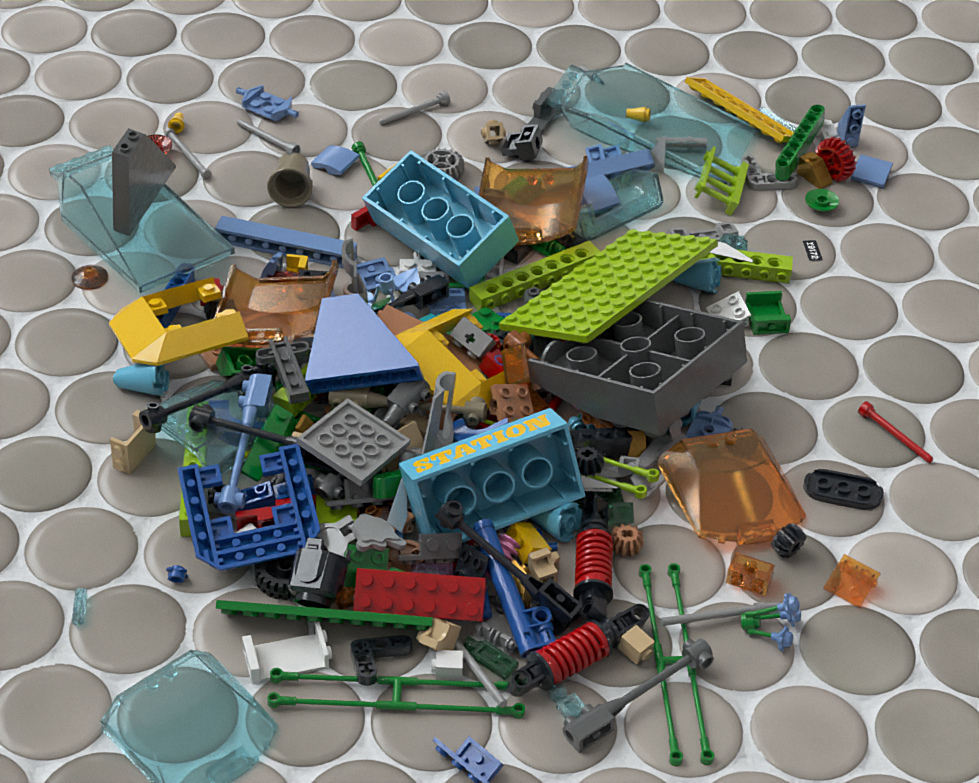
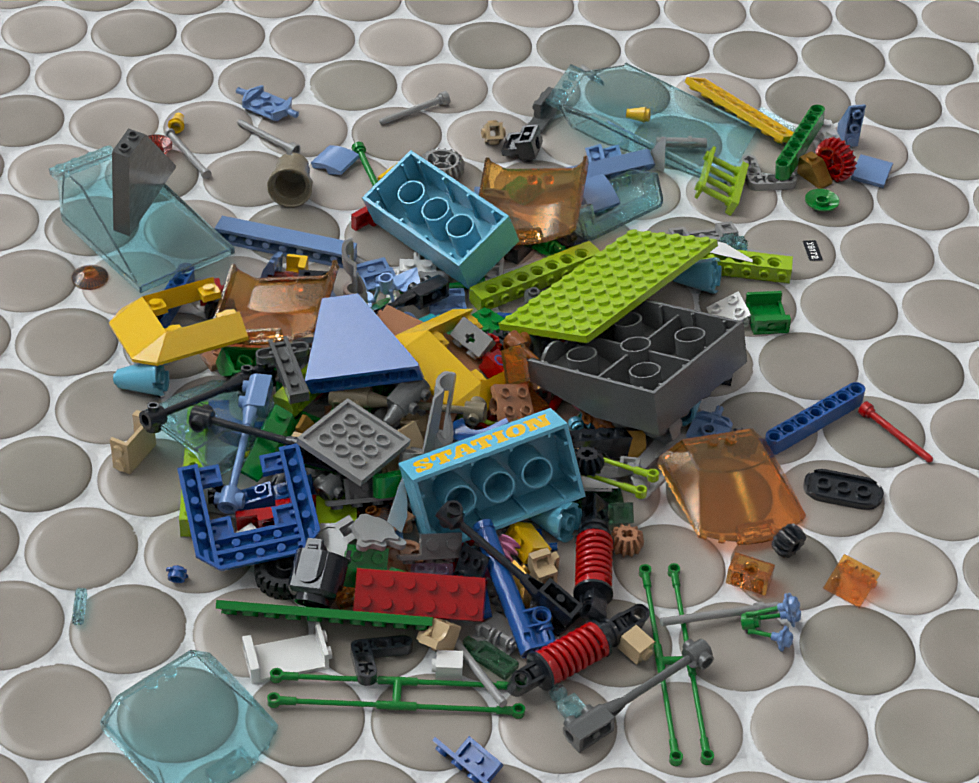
(815, 417): none -> blue beam

